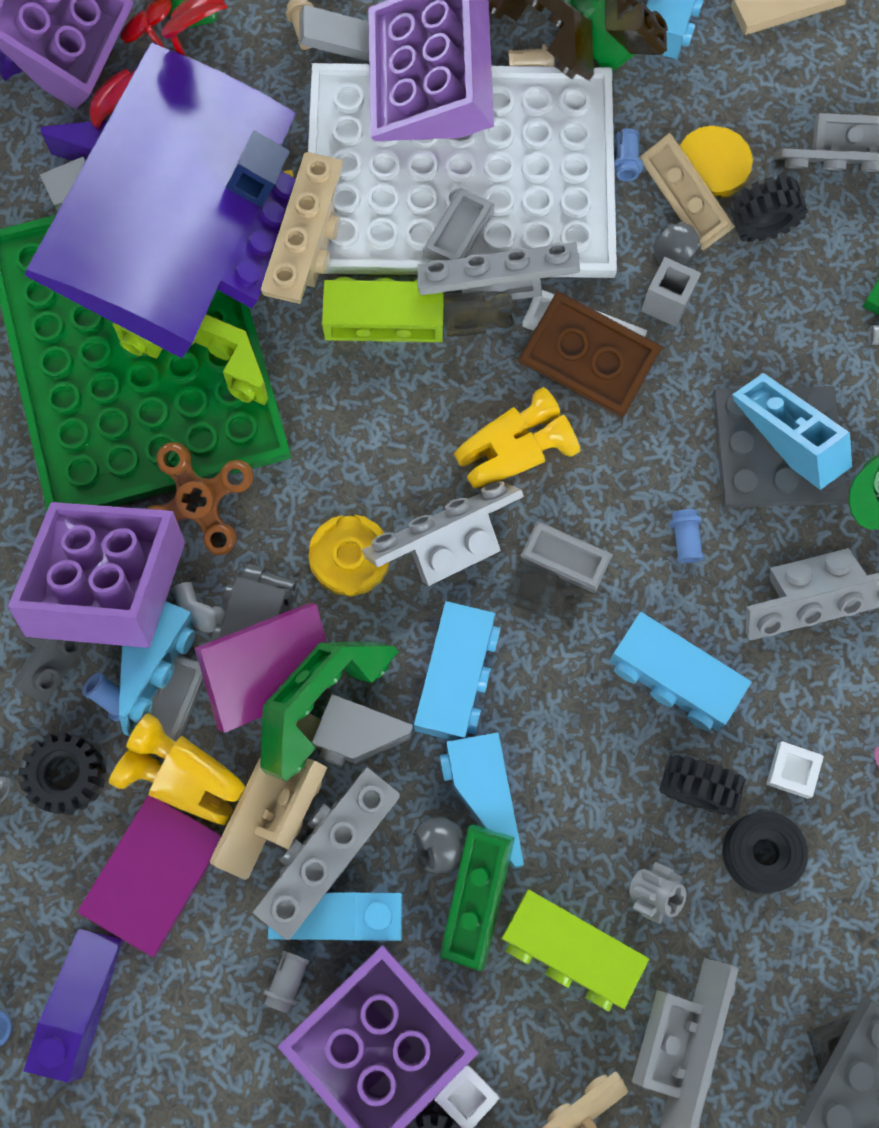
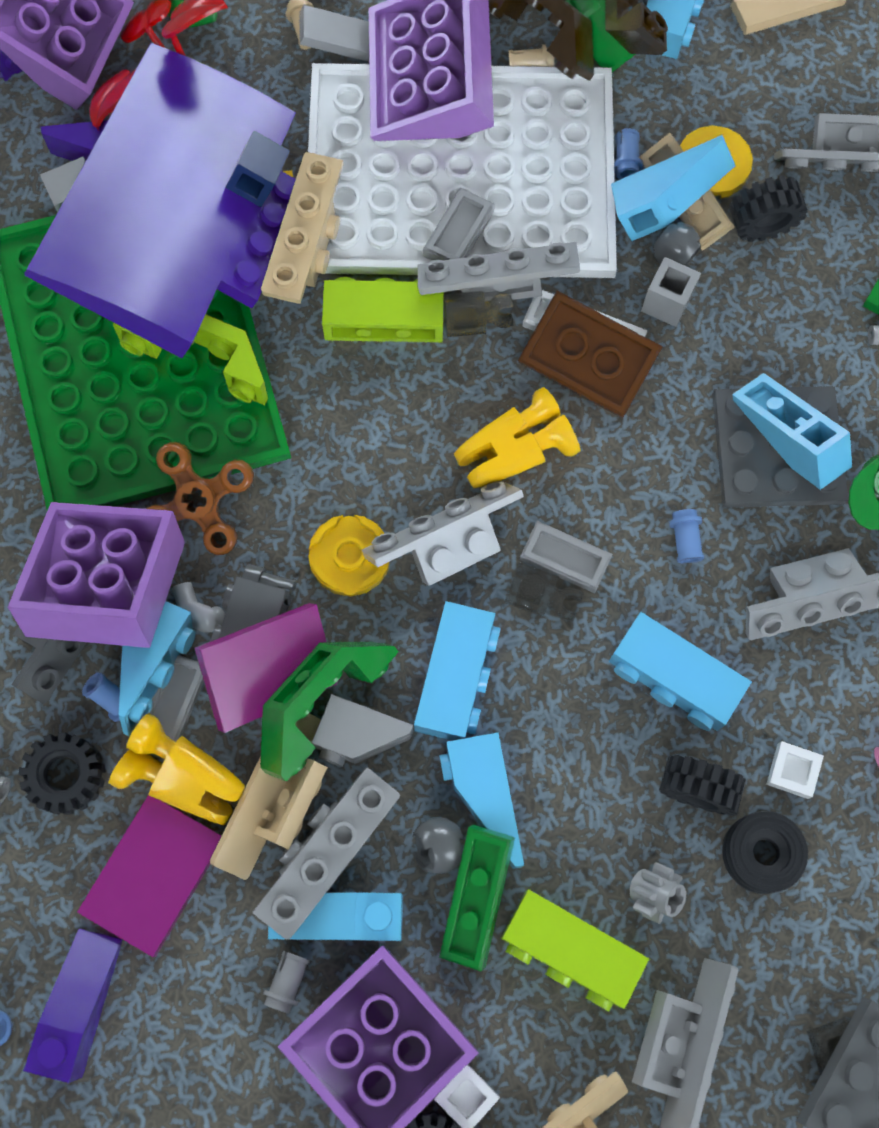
(667, 189): none -> medium azure slope

